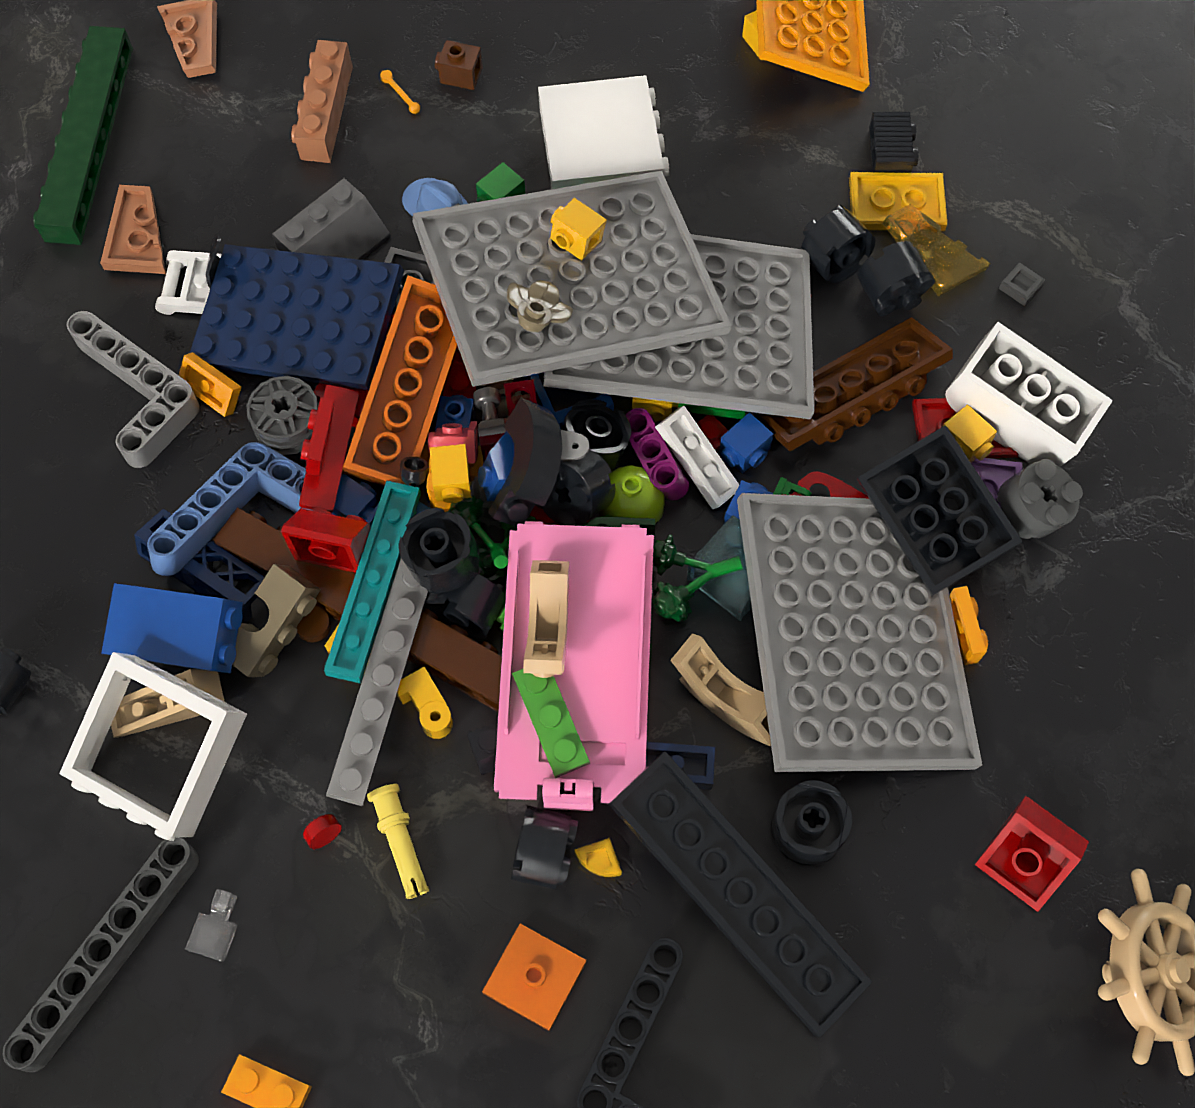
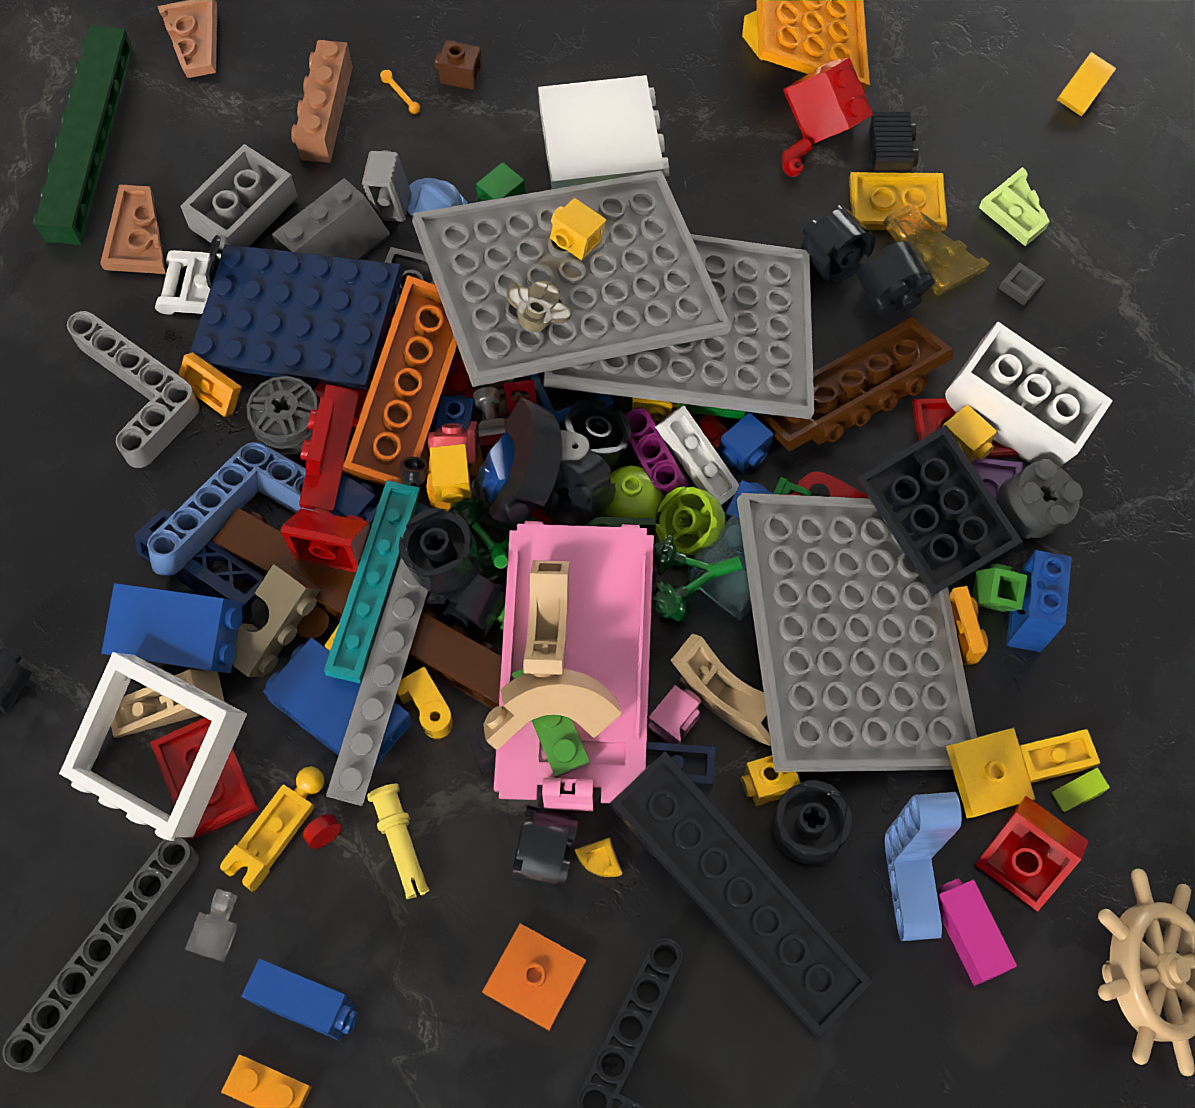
(232, 793): none -> red tile
(240, 199): none -> light grey brick
(273, 829): none -> yellow plate
(301, 1000): none -> blue window
(323, 702): none -> blue brick
(386, 185): none -> light grey brick
(566, 695): none -> tan arch
(675, 715): none -> bright pink window
(692, 518): none -> lime cylinder
(764, 783): none -> yellow brick
(792, 157): none -> red arm
(828, 100): none -> slope
(909, 846): none -> medium blue beam
(974, 931): none -> dark pink brick
(990, 772): none -> yellow plate
(999, 588): none -> bright green brick
(1016, 208): none -> yellowish green wing
(1043, 602): none -> blue window
(1059, 756): none -> yellow plate
(1080, 790): none -> lime piece
(1086, 84): none -> yellow slope

